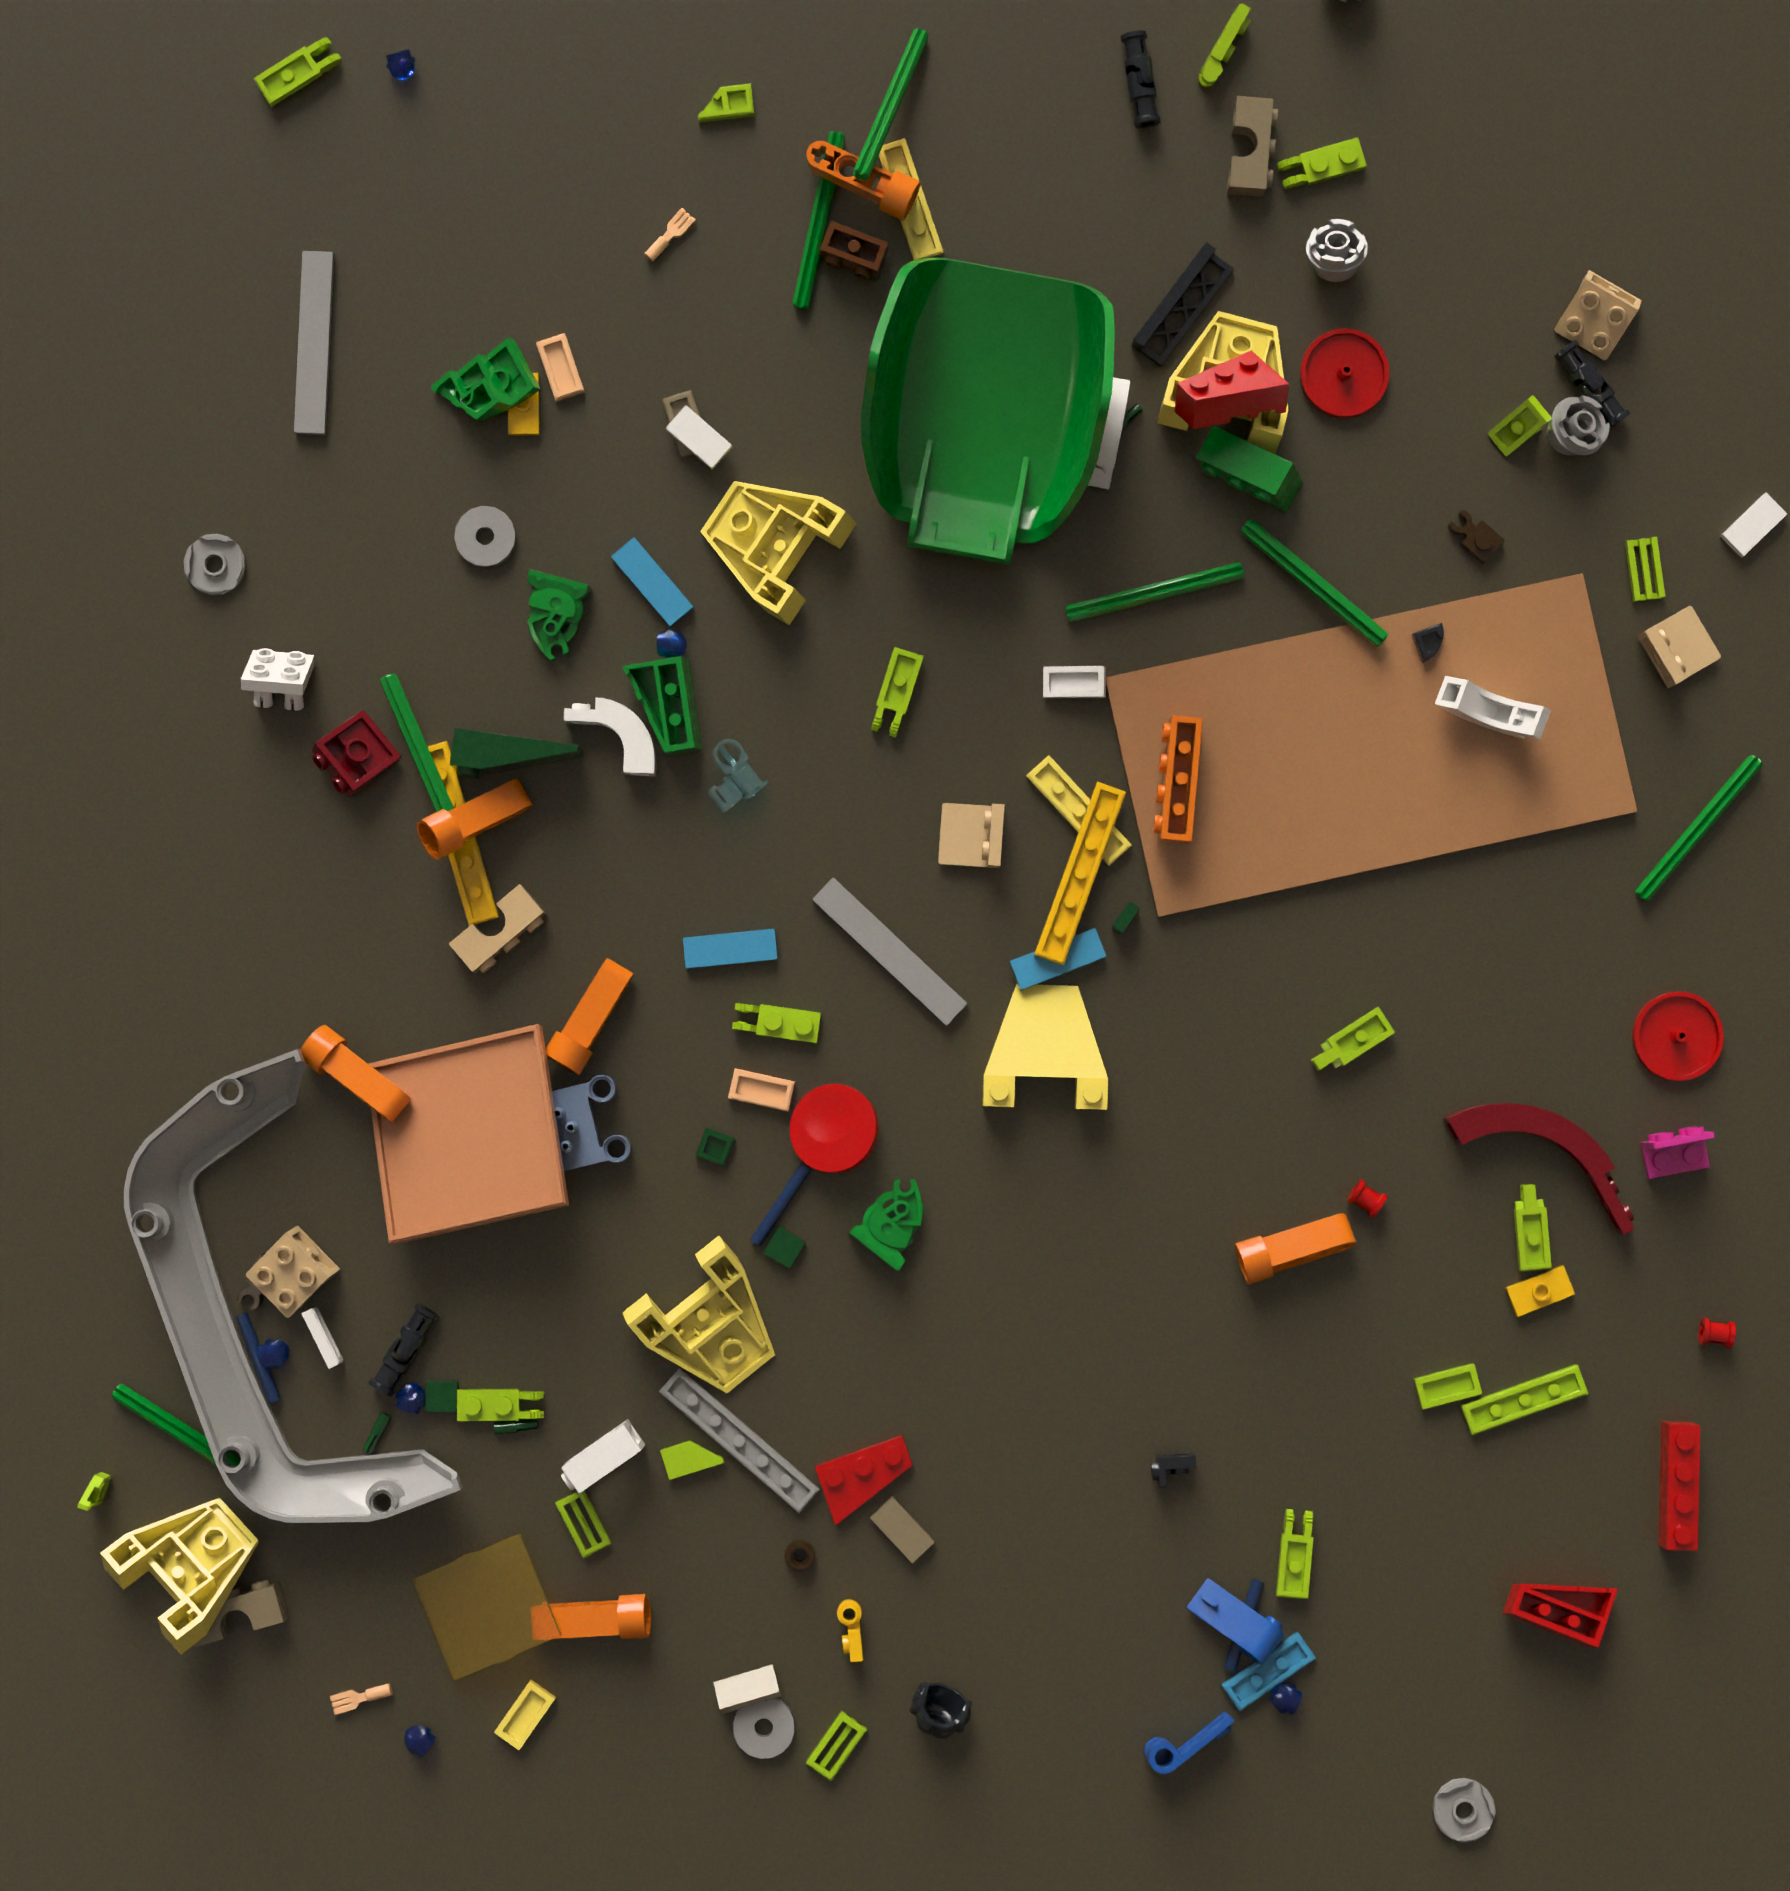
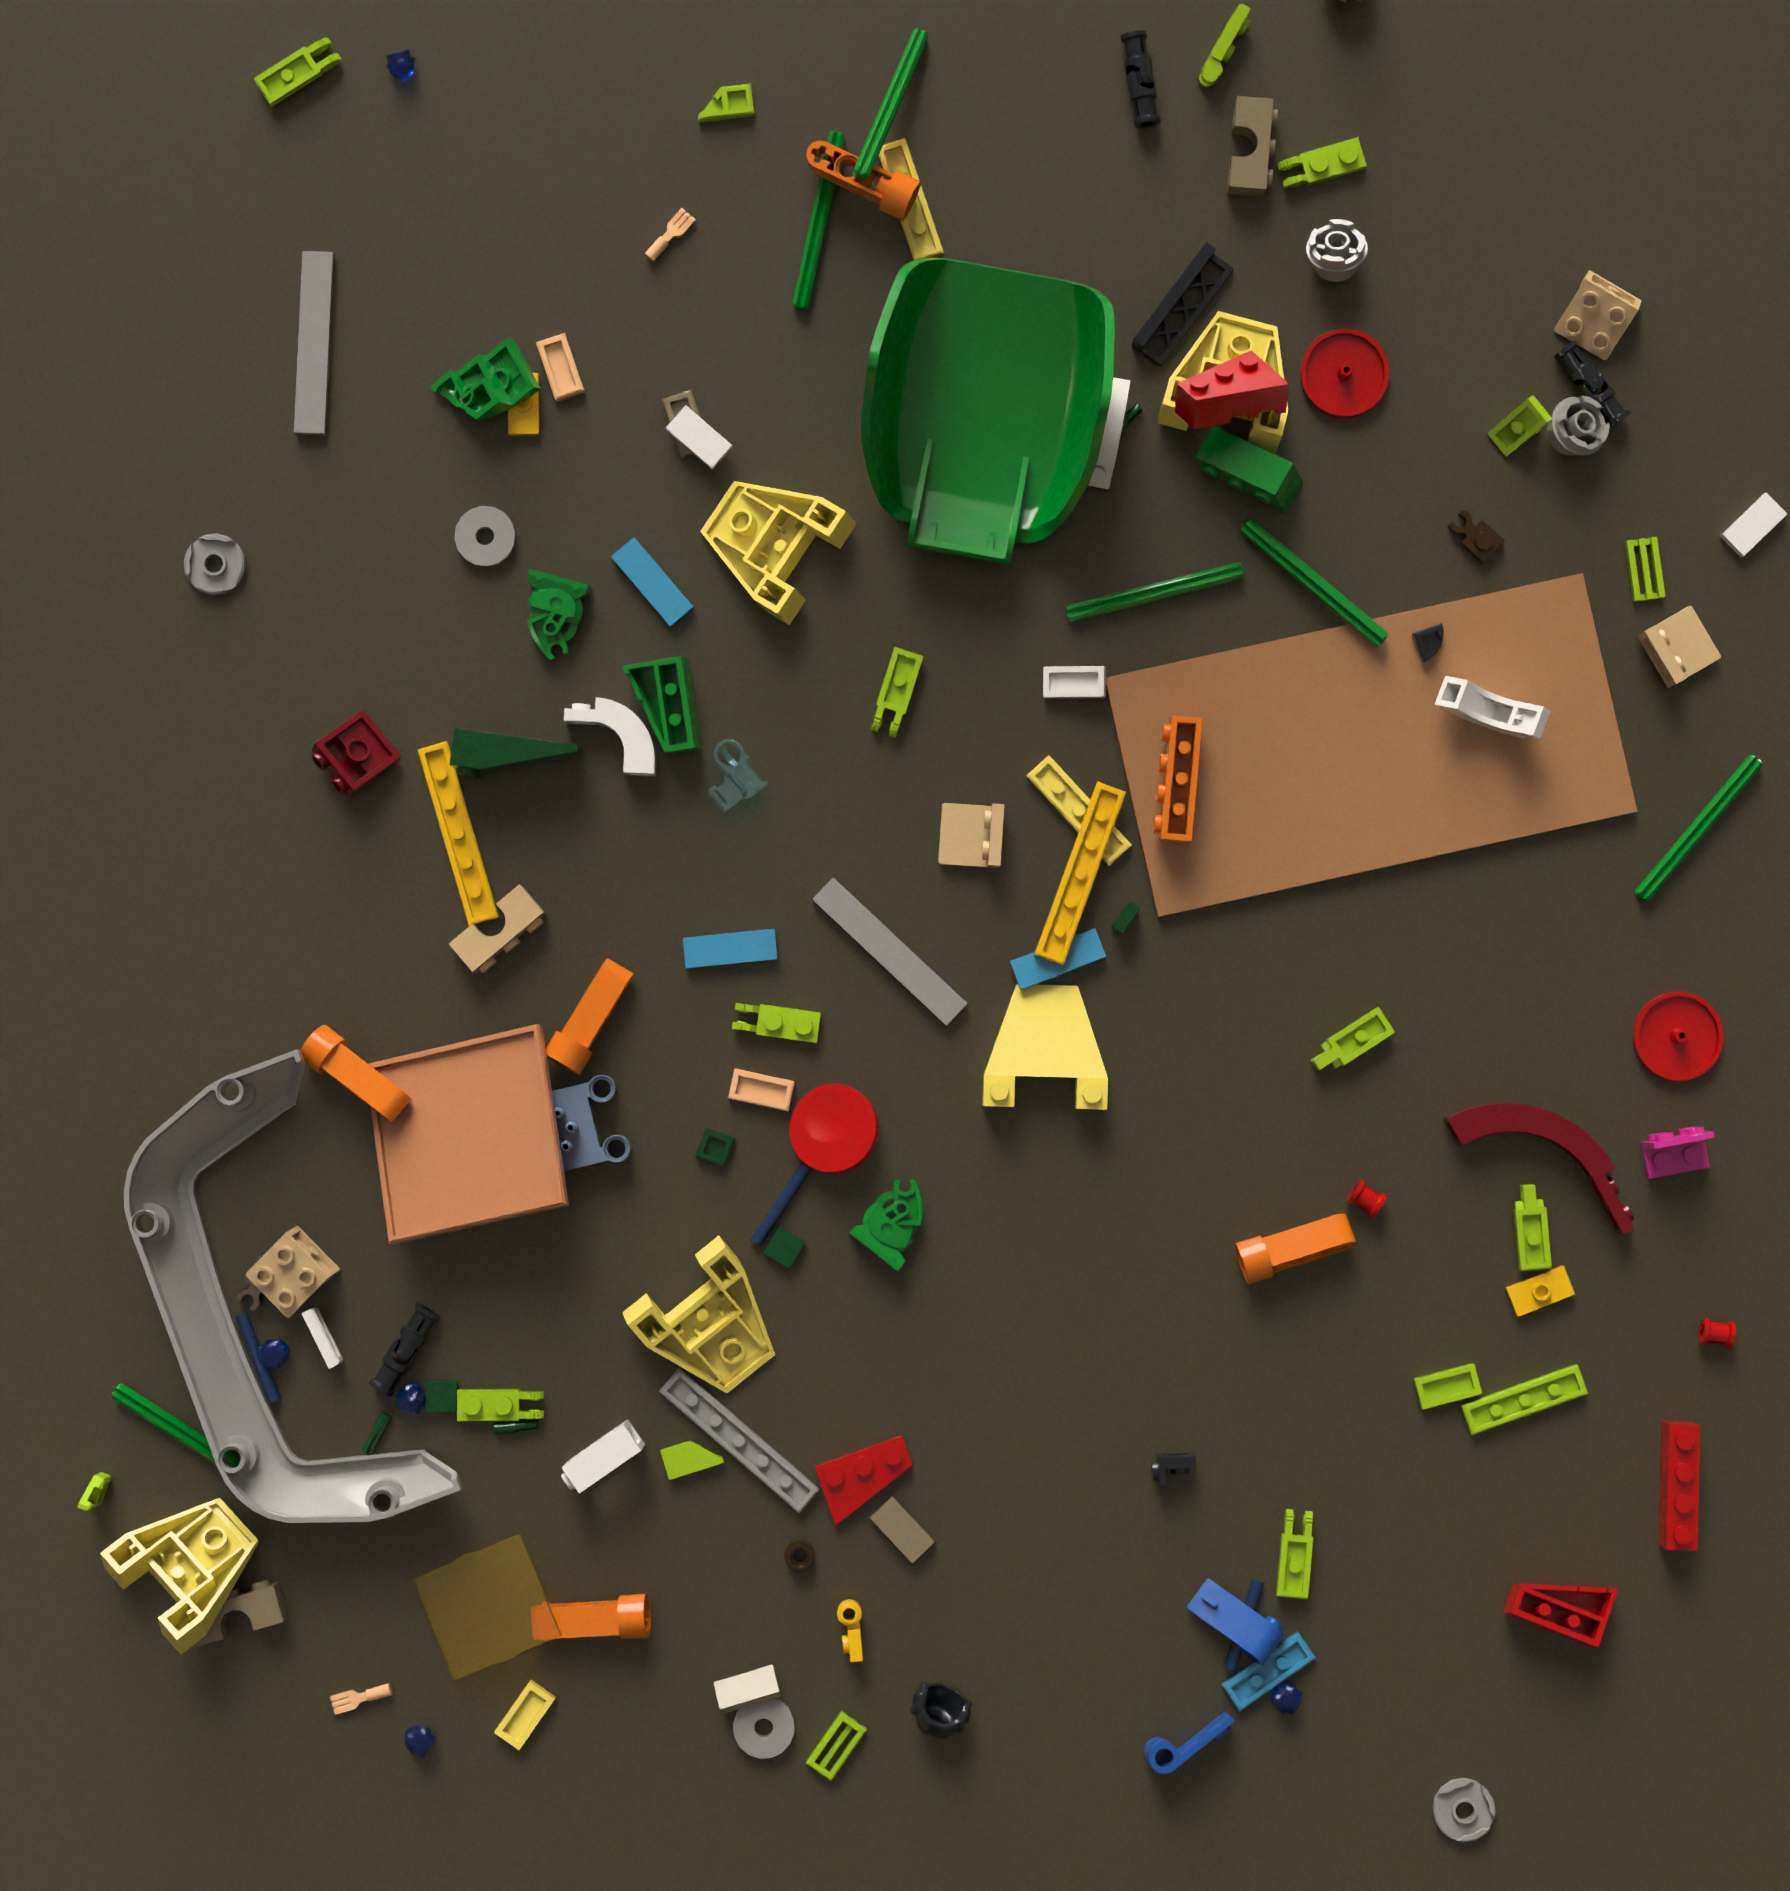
(277, 673): white plate -> none
(416, 742): green axle -> none
(447, 830): orange beam -> none
(572, 1528): lime tile -> none
(671, 644): clear blue plate -> none
(854, 251): reddish brown brick -> none

